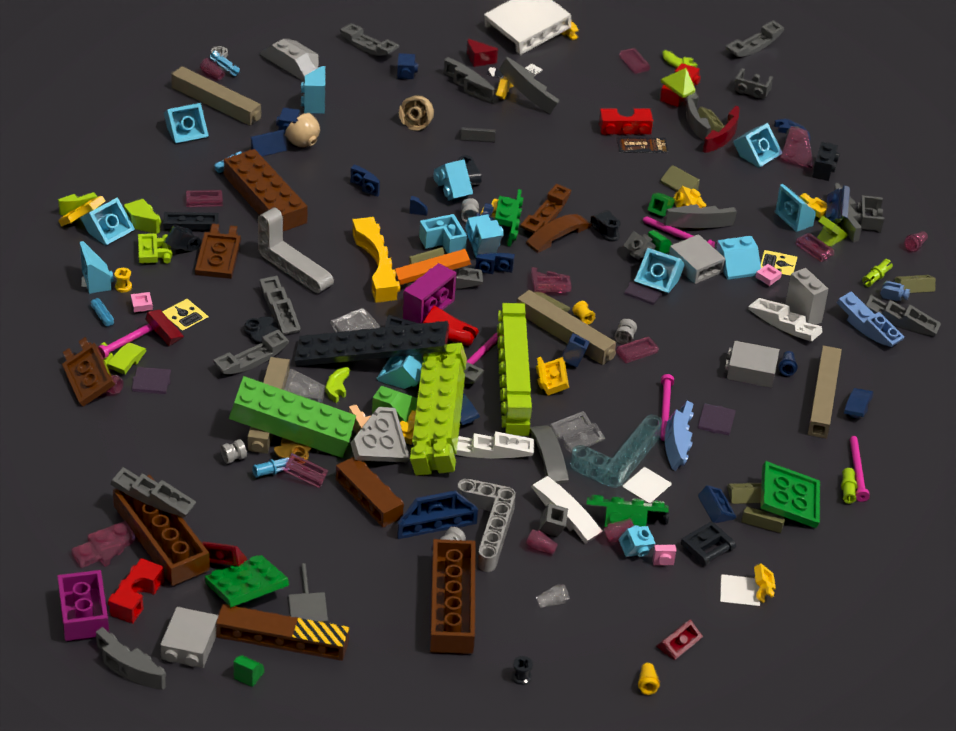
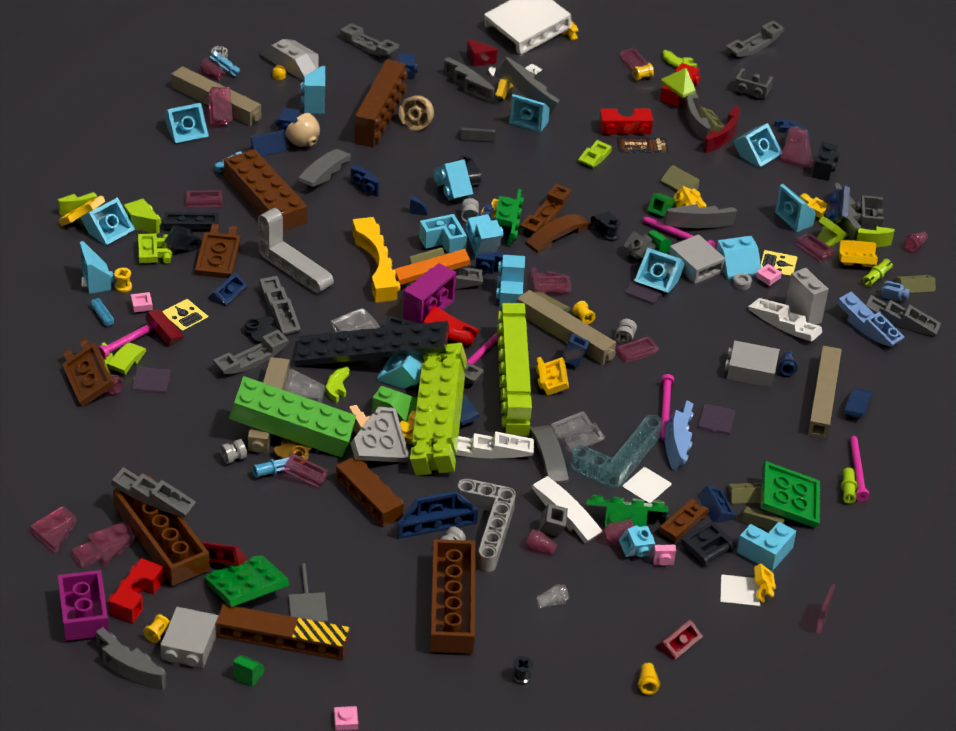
(54, 527): none -> clear pink wing
(156, 629): none -> yellow bush
(220, 105): none -> clear pink hinge
(228, 290): none -> dark blue slope
(279, 73): none -> yellow hinge
(323, 167): none -> dark grey slope
(346, 718): none -> bright pink plate
(380, 103): none -> reddish brown brick
(511, 279): none -> medium azure brick
(528, 113): none -> medium azure slope
(596, 154): none -> lime slope
(642, 72): none -> yellow bush
(683, 520): none -> reddish brown plate
(742, 281): none -> light grey tile
(766, 547): none -> medium azure brick
(825, 608): none -> clear pink piece
(857, 252): none -> yellow bracket
(881, 236): none -> lime slope

